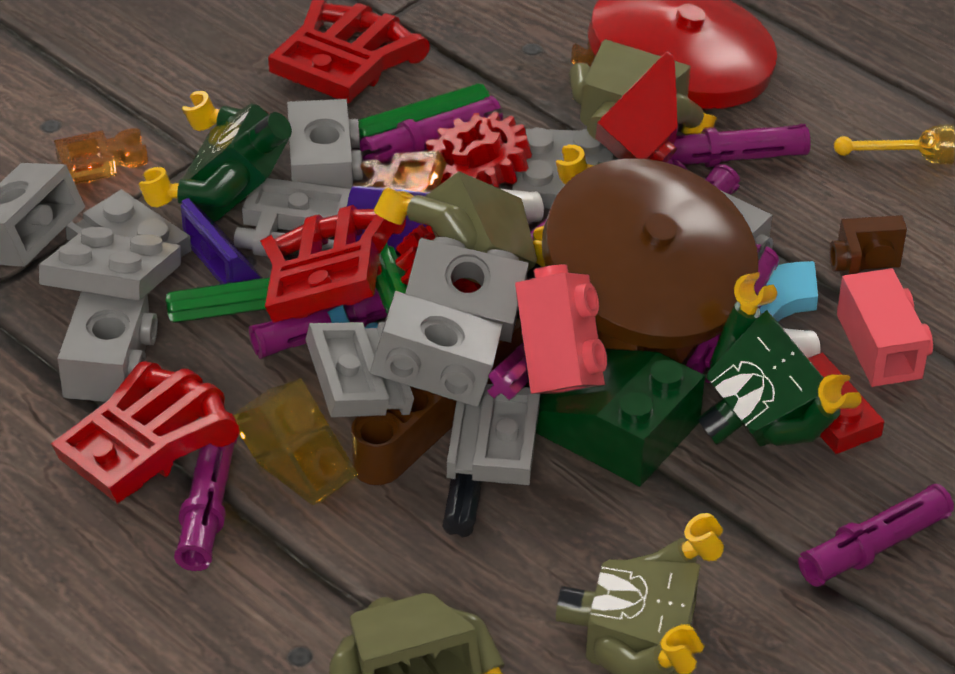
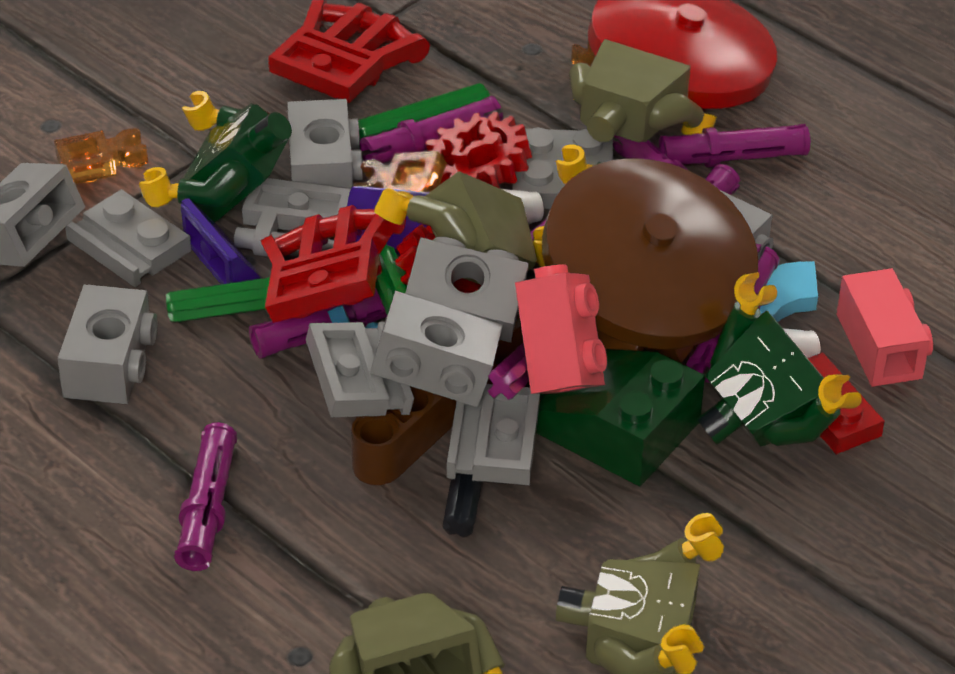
(110, 263): light grey plate -> none
(146, 429): red plate -> none
(295, 441): clear yellow slope -> none
(645, 117): red slope -> none
(859, 543): magenta pin -> none
(868, 244): reddish brown bracket -> none
(935, 144): hinge -> none

